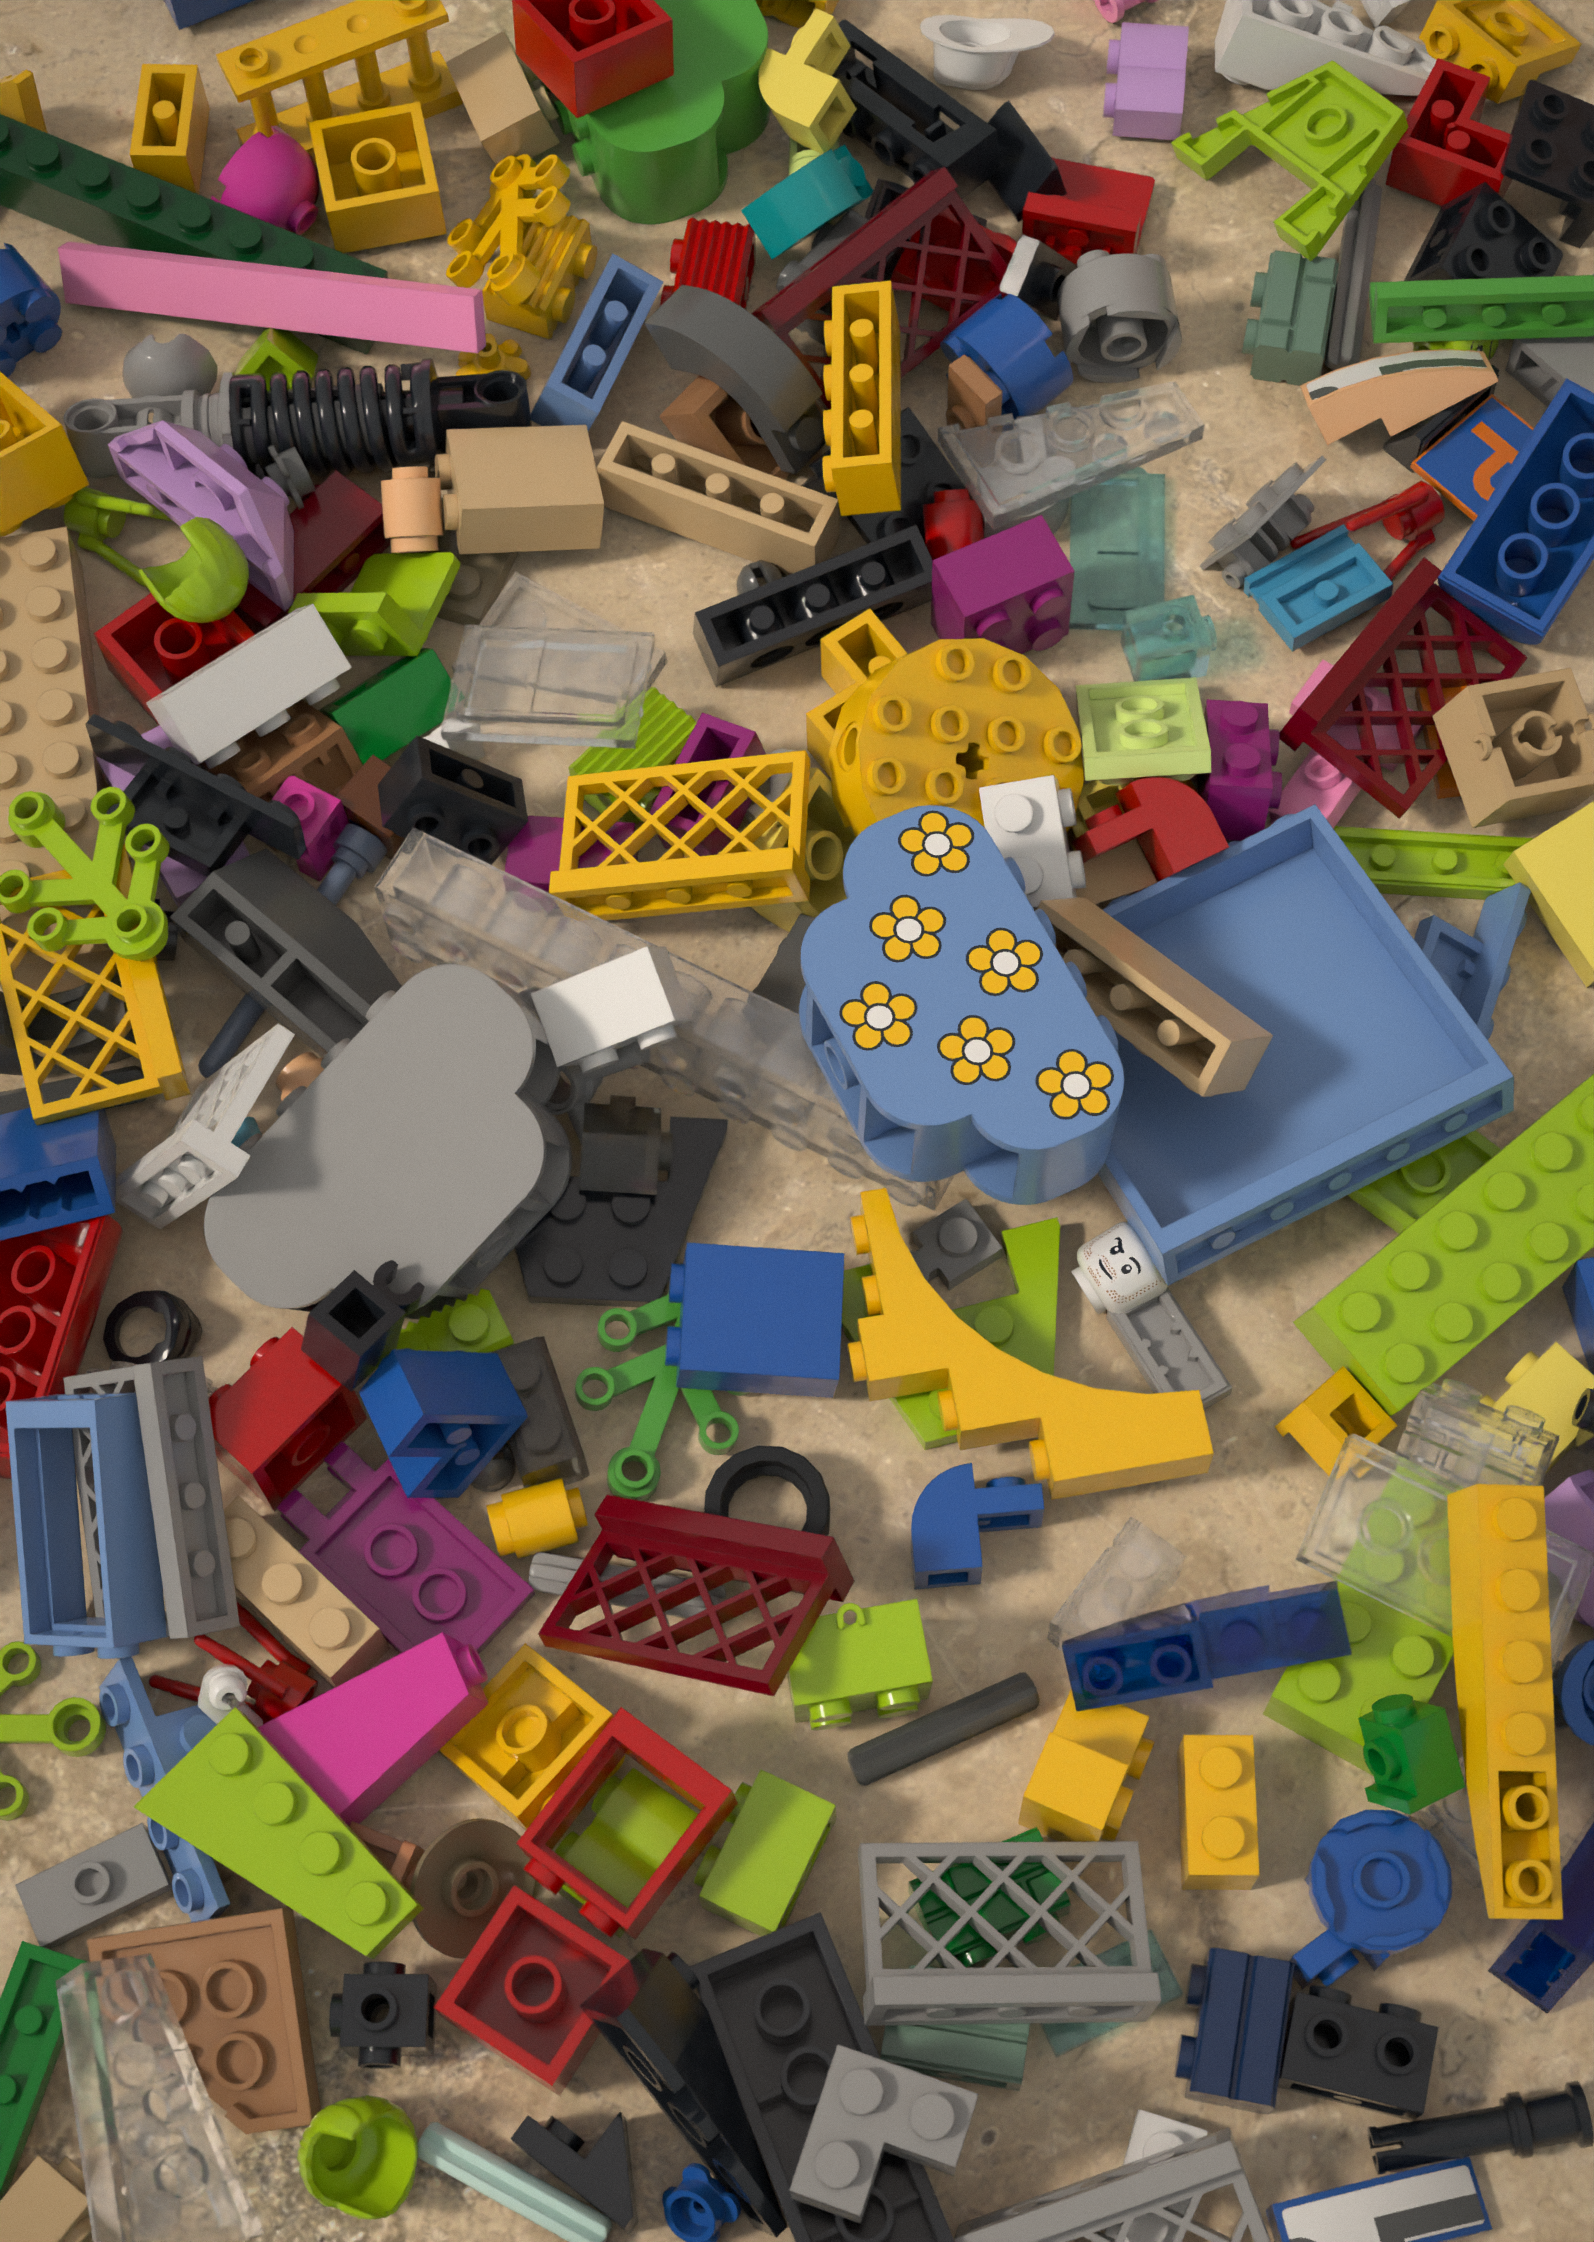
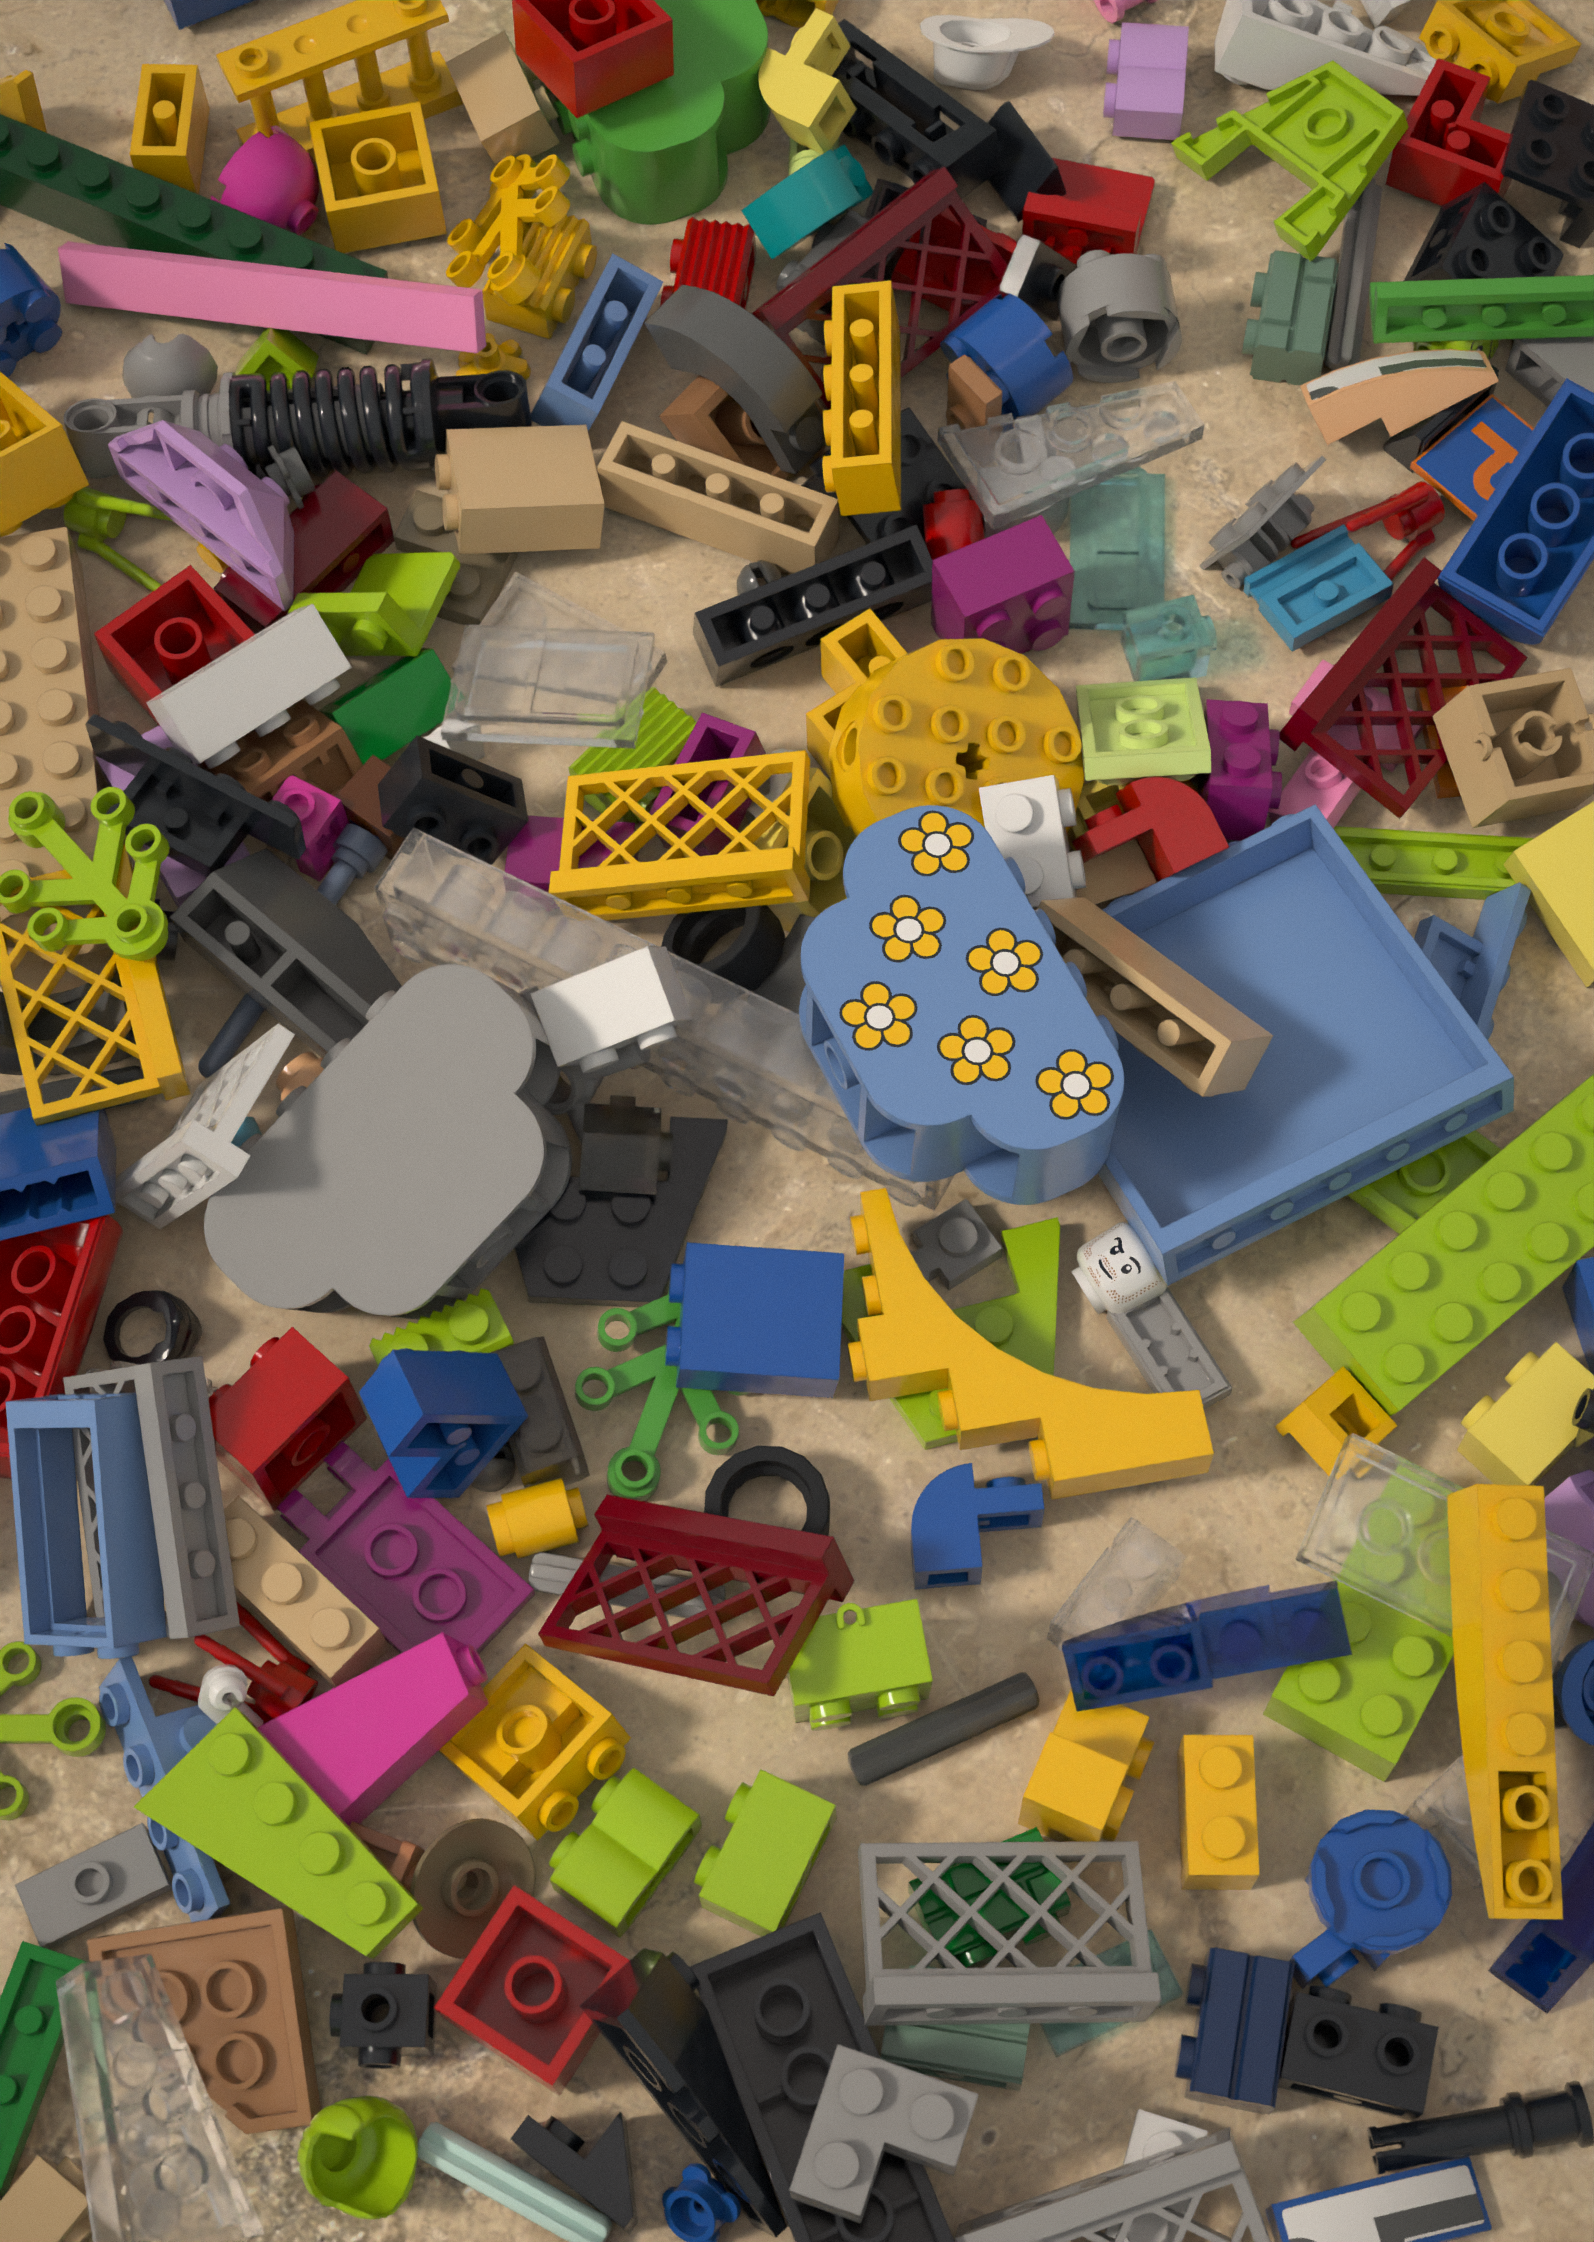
(204, 581): lime hair -> none
(358, 1325): black brick -> none
(412, 510): light nougat brick -> none
(621, 1737): red window -> none
(746, 959): none -> black tyre
(1409, 1754): green brick -> none
(1475, 1442): clear brick -> none

